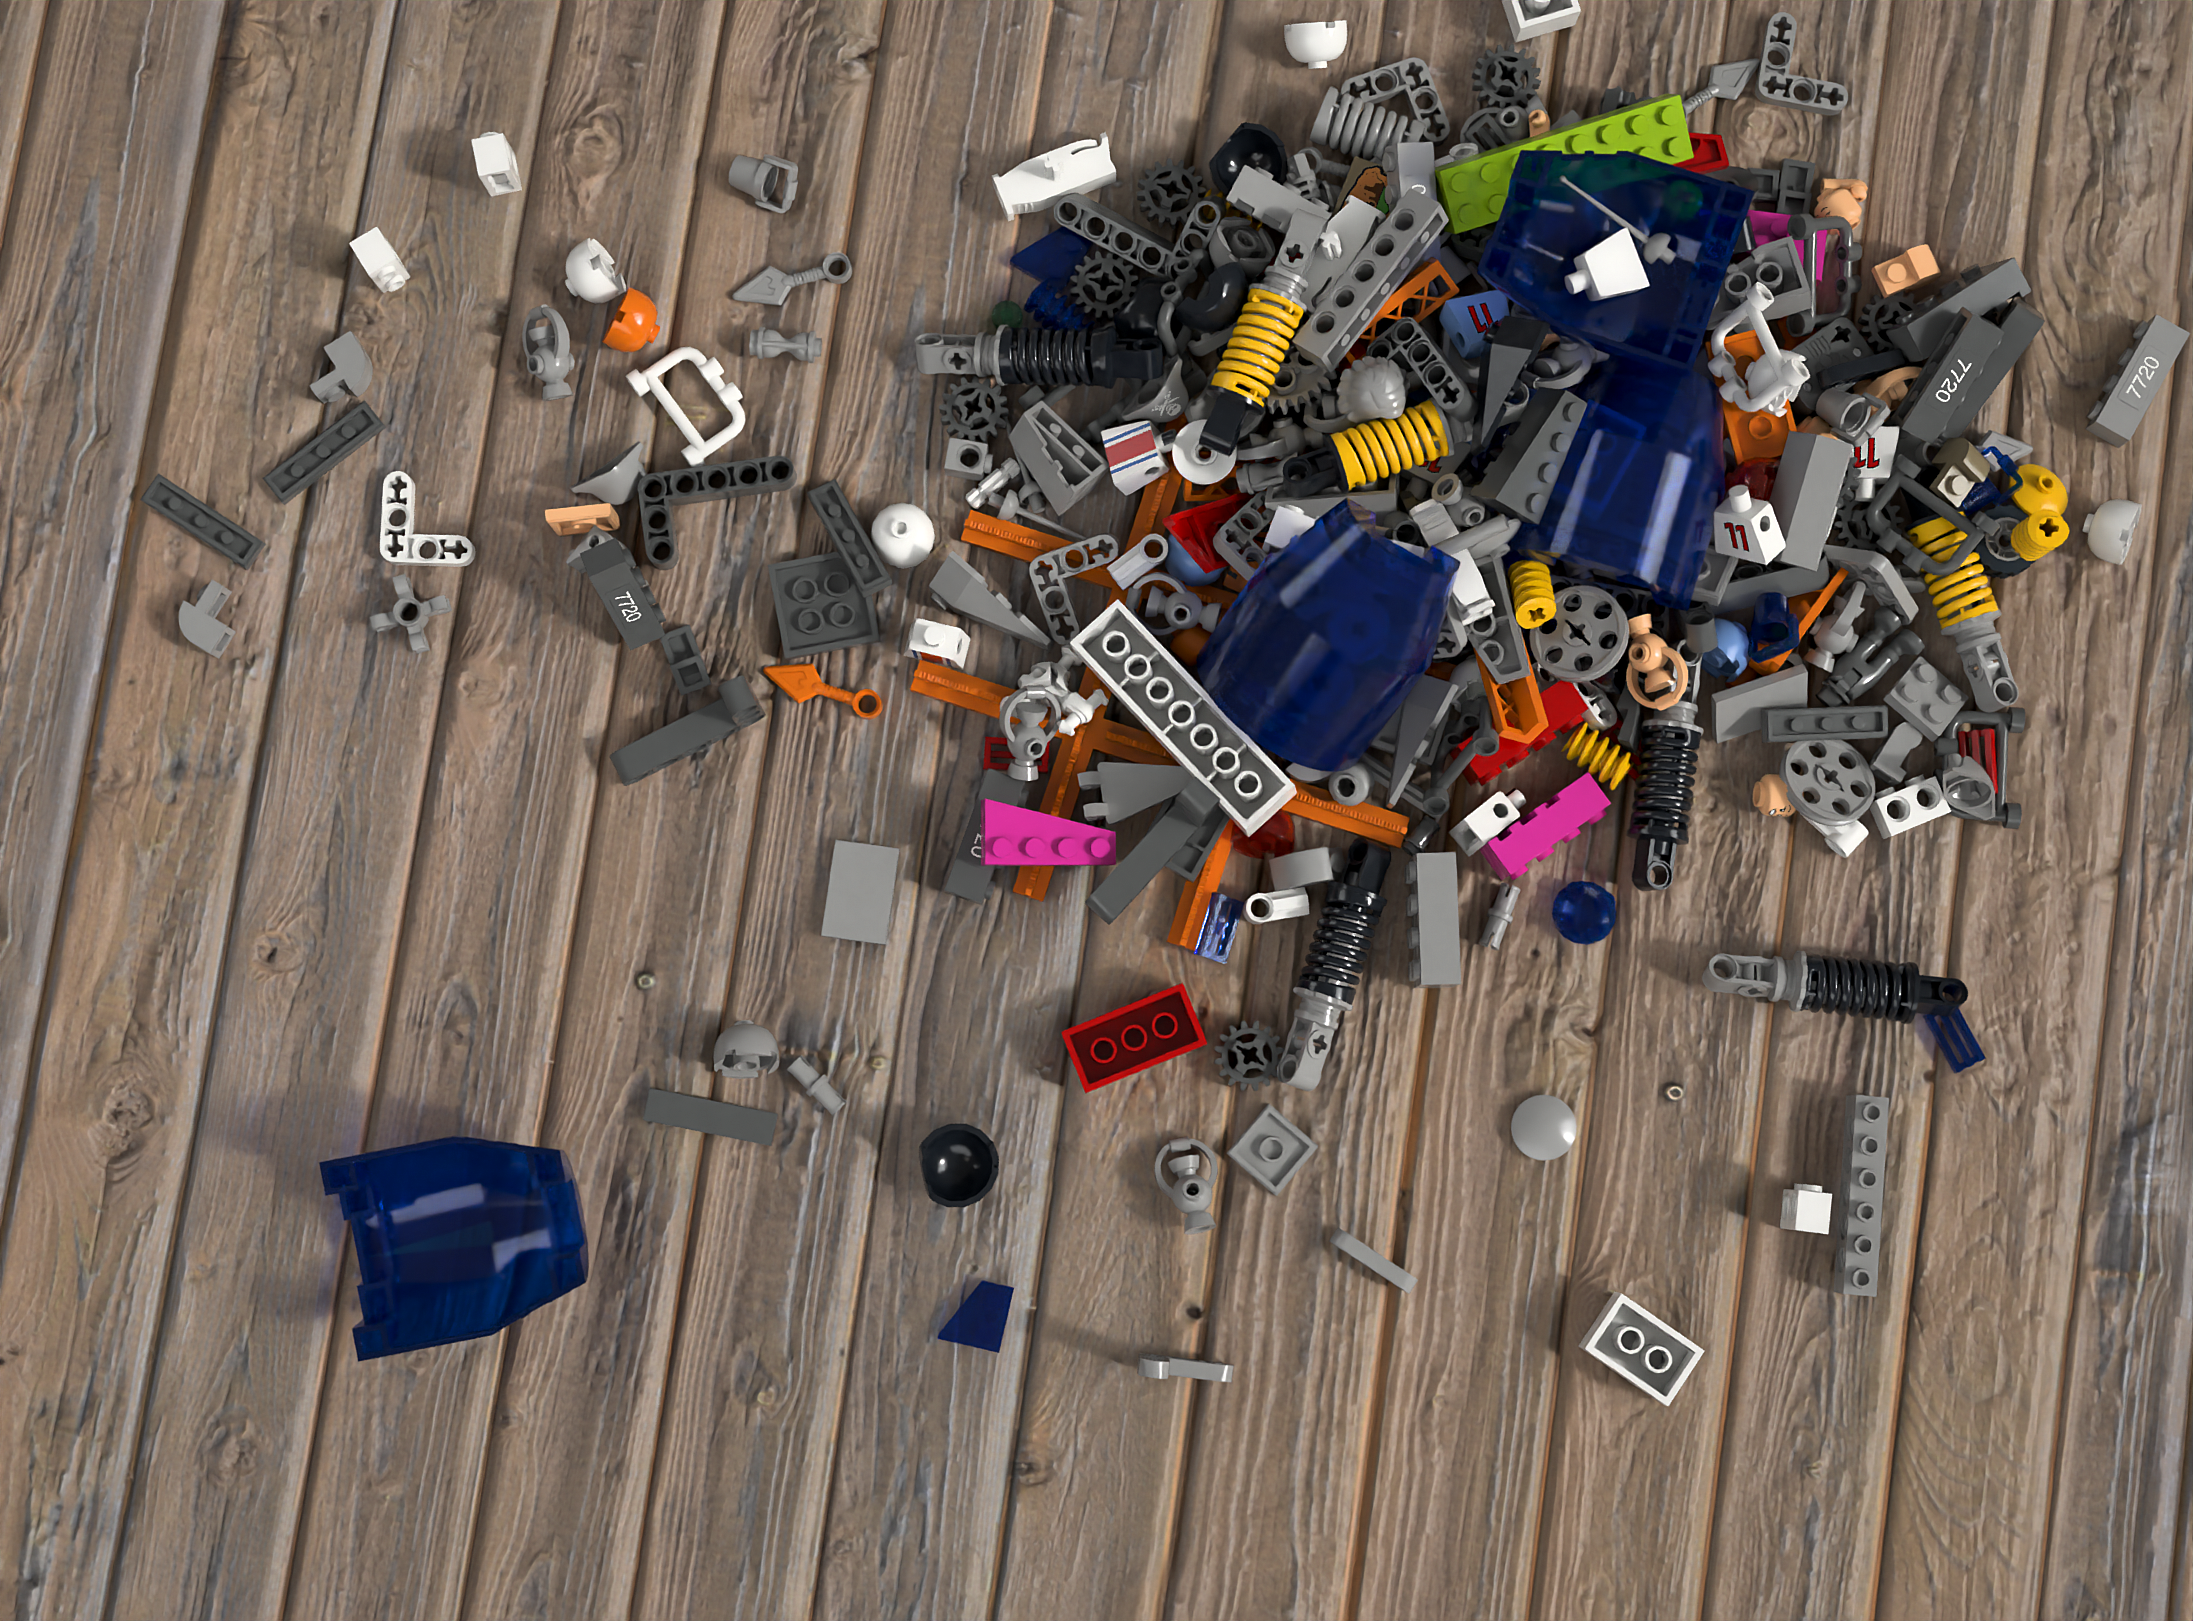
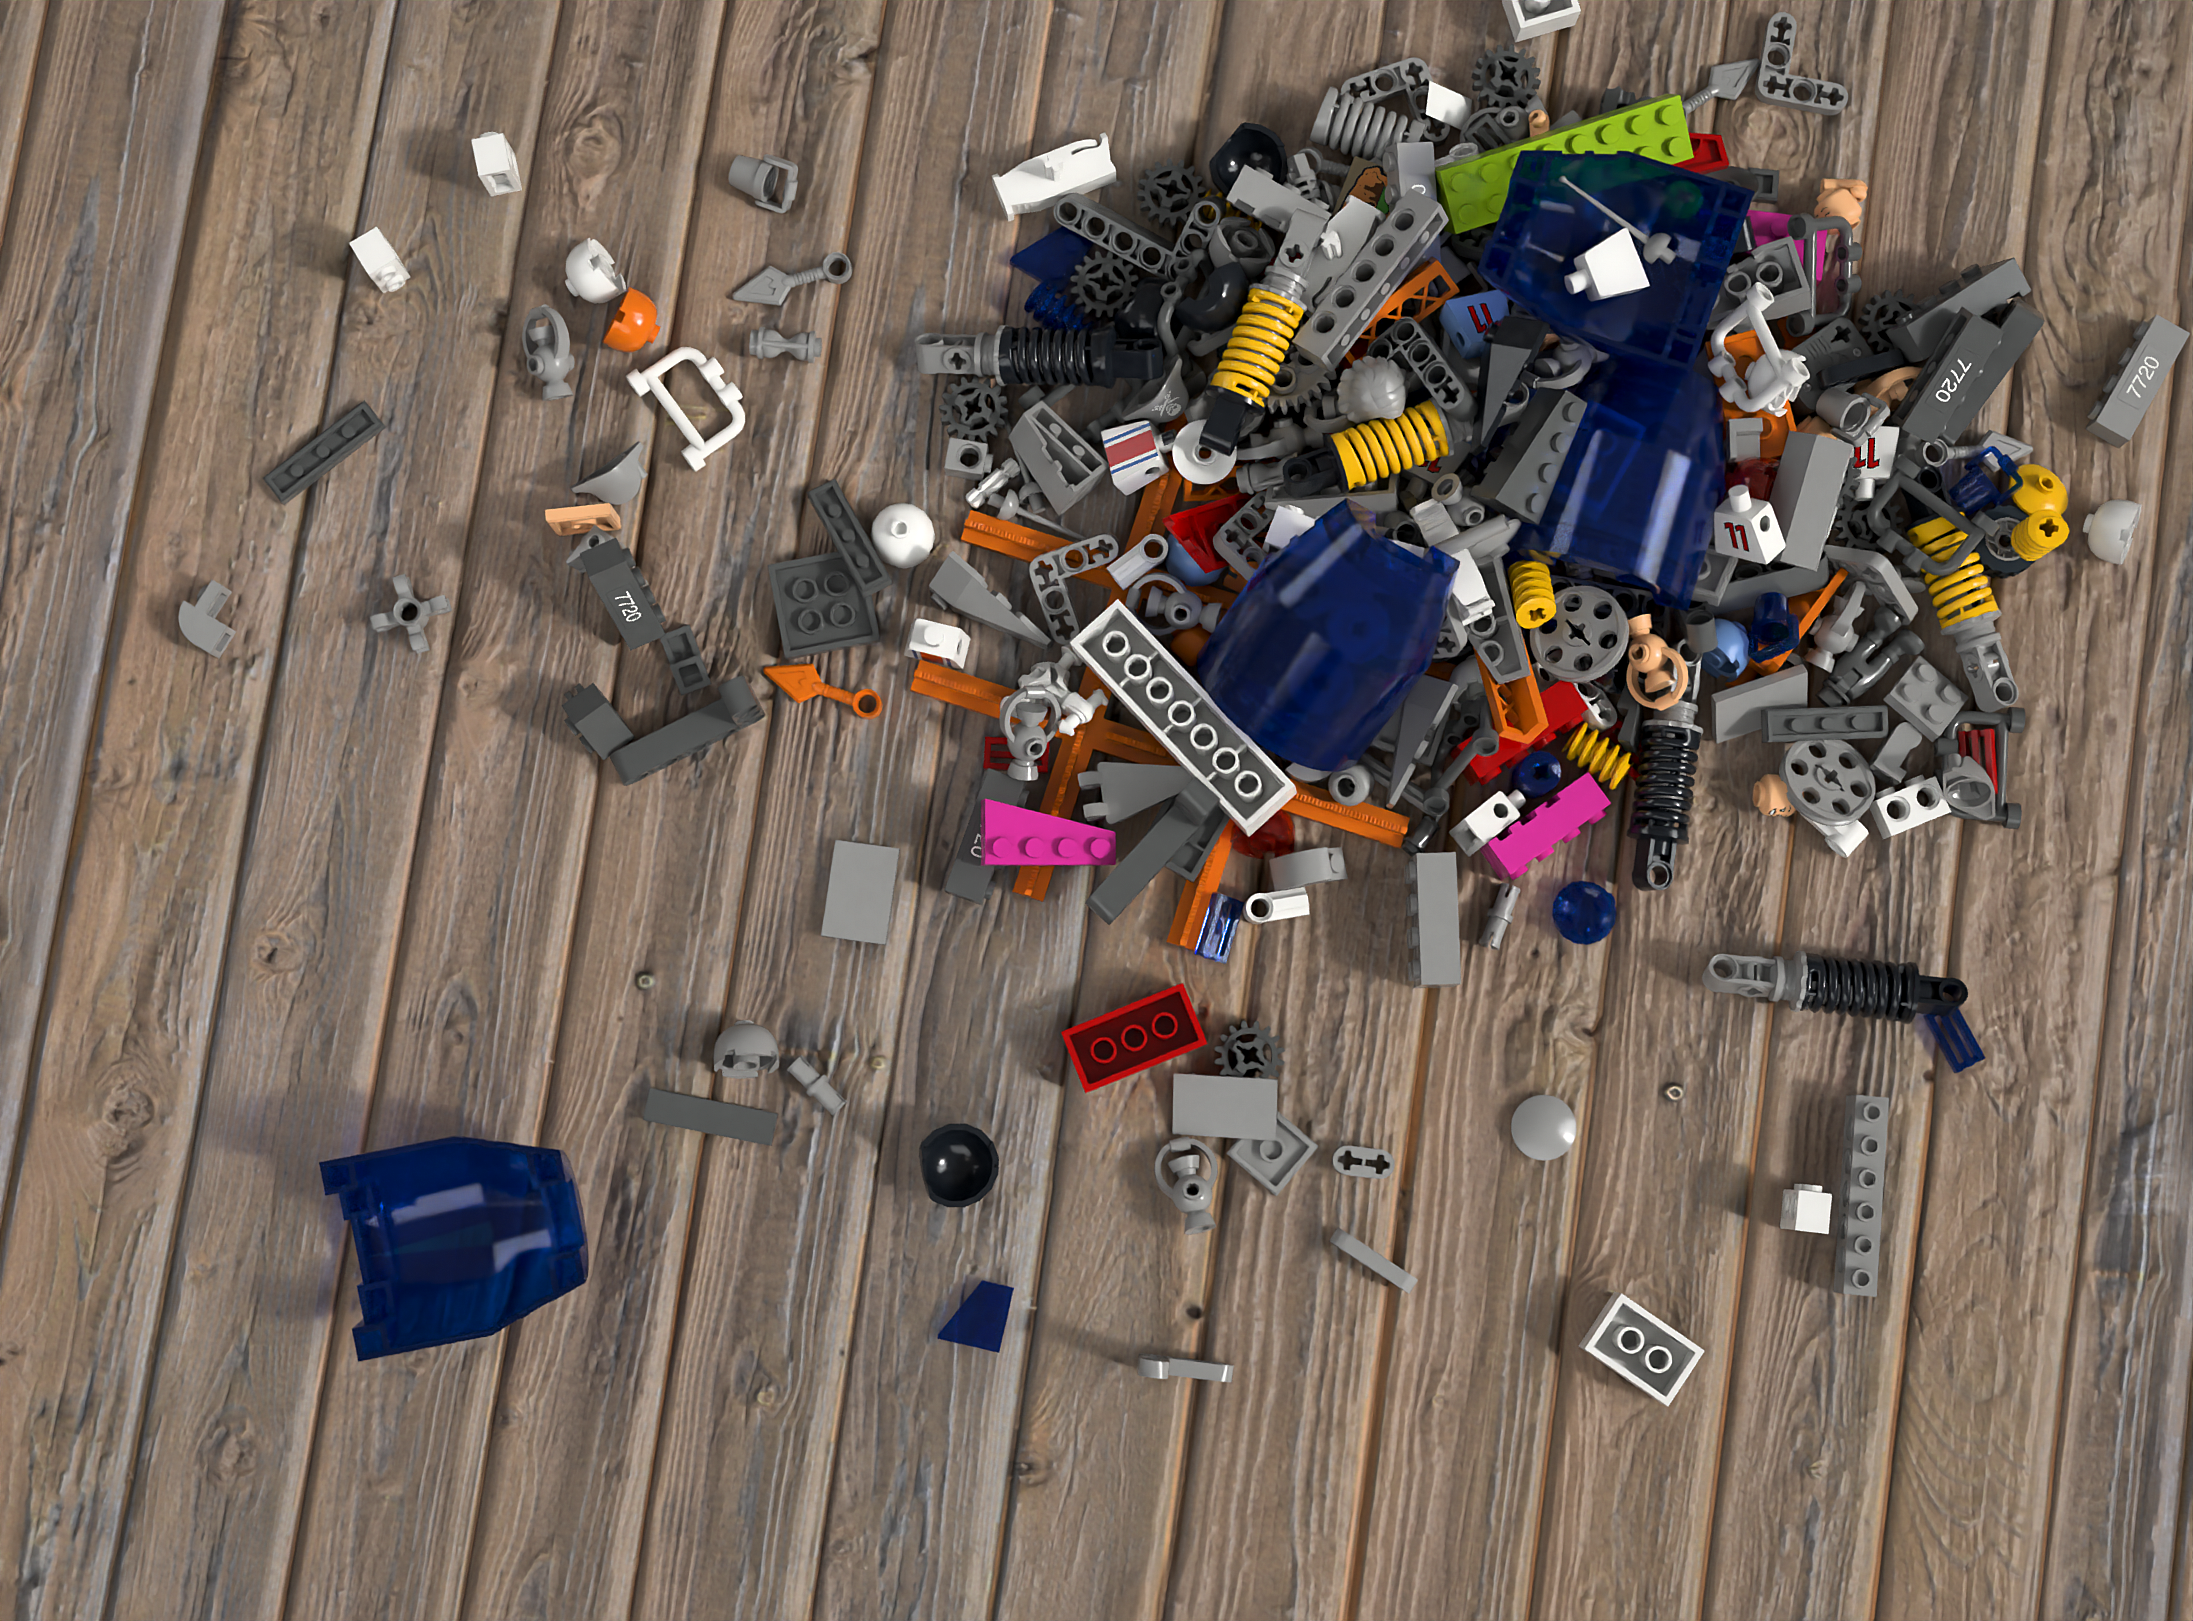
(203, 521): dark grey tile -> none
(352, 370): light grey brick -> none
(413, 542): white beam -> none
(596, 720): none -> dark grey brick
(702, 492): dark grey beam -> none
(1008, 314): clear green piece -> none
(1224, 1106): none -> light grey window
(1316, 42): white cylinder -> none
(1333, 960): black piece -> none
(1363, 1154): none -> light grey beam
(1448, 106): none -> white sticker
(1549, 776): none -> clear blue piece
(1743, 439): none -> light grey panel
(1794, 187): dark grey slope -> none
(1907, 271): light nougat brick -> none
(1959, 469): dark tan brick -> none

